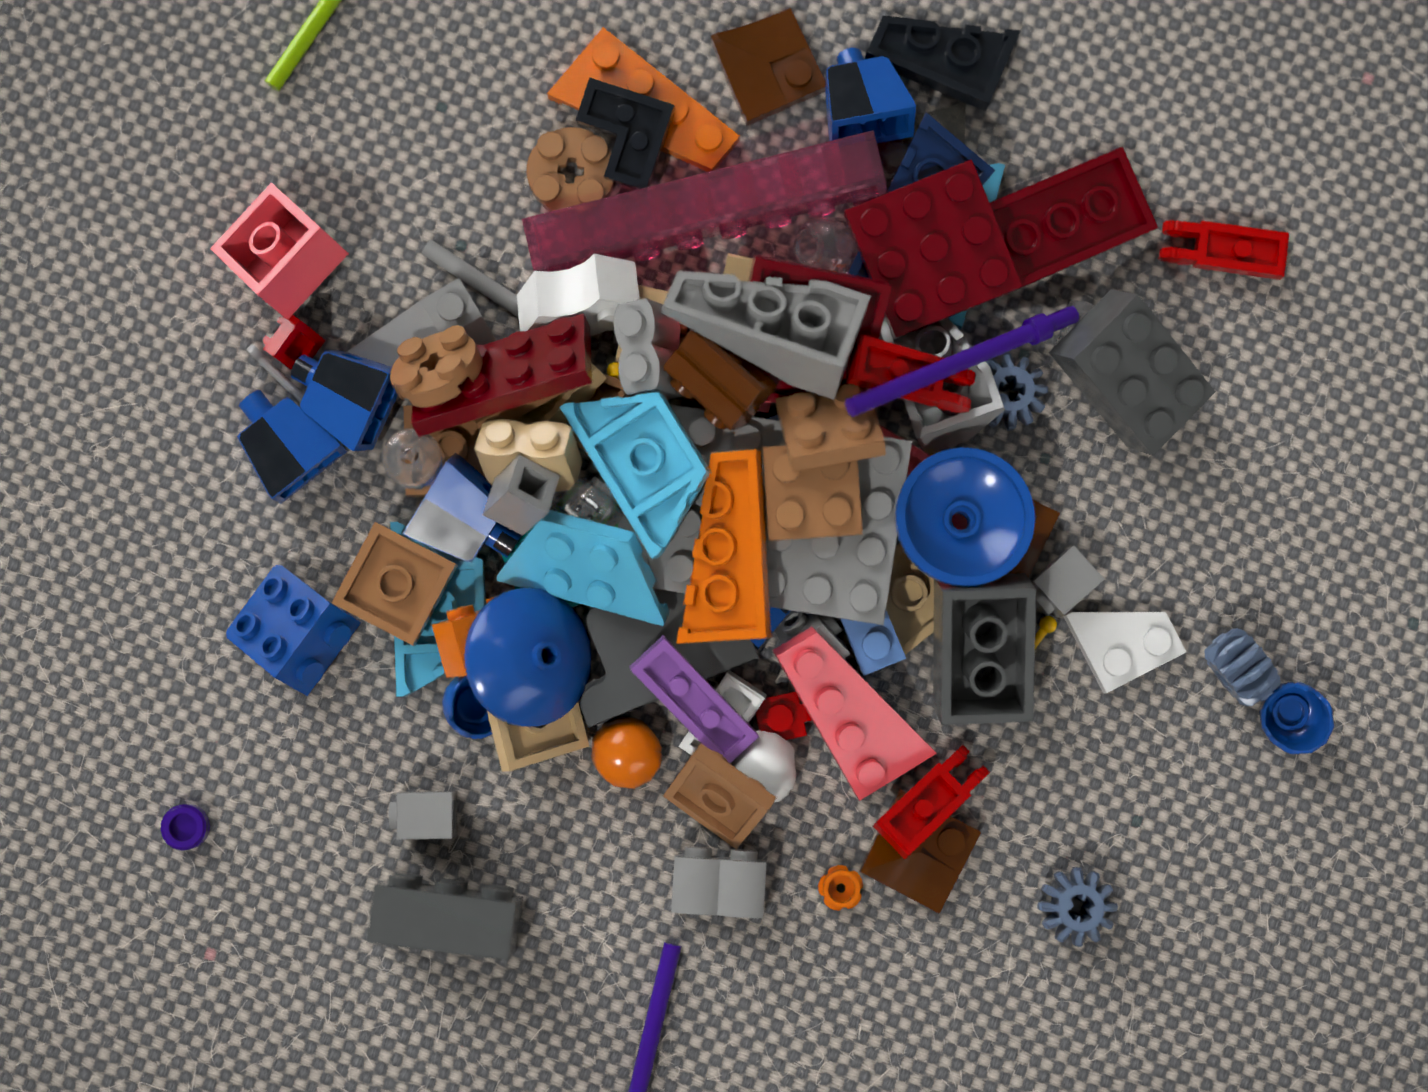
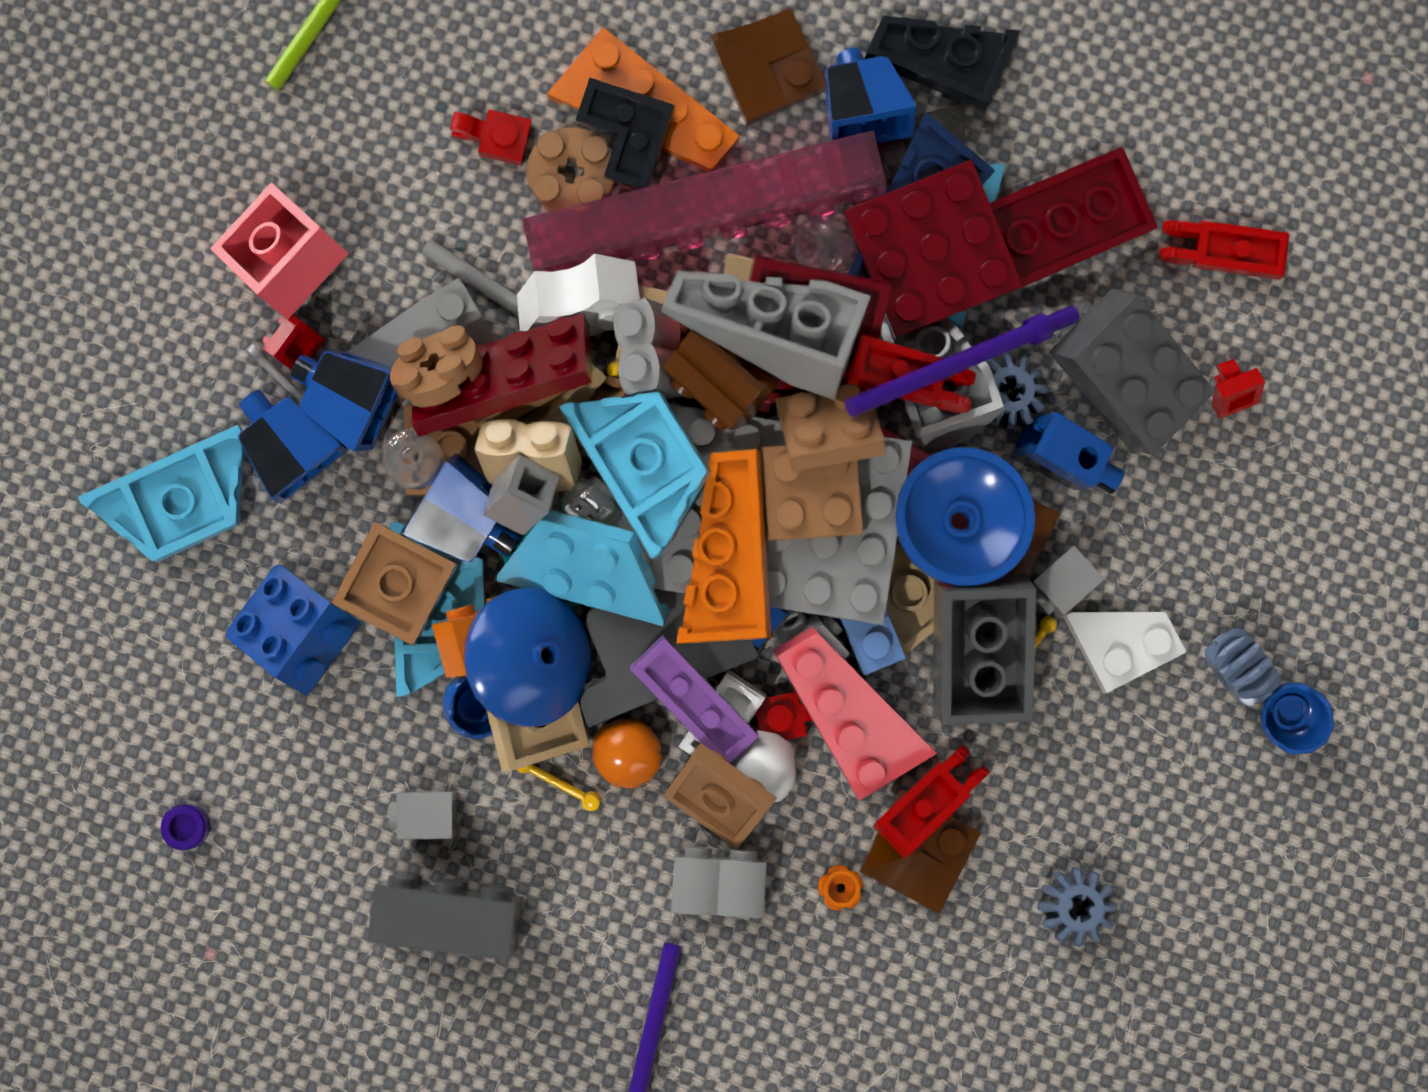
(176, 498): none -> medium azure wing
(500, 135): none -> red plate
(590, 800): none -> yellow hinge
(1067, 454): none -> blue torso
(1236, 389): none -> red tile

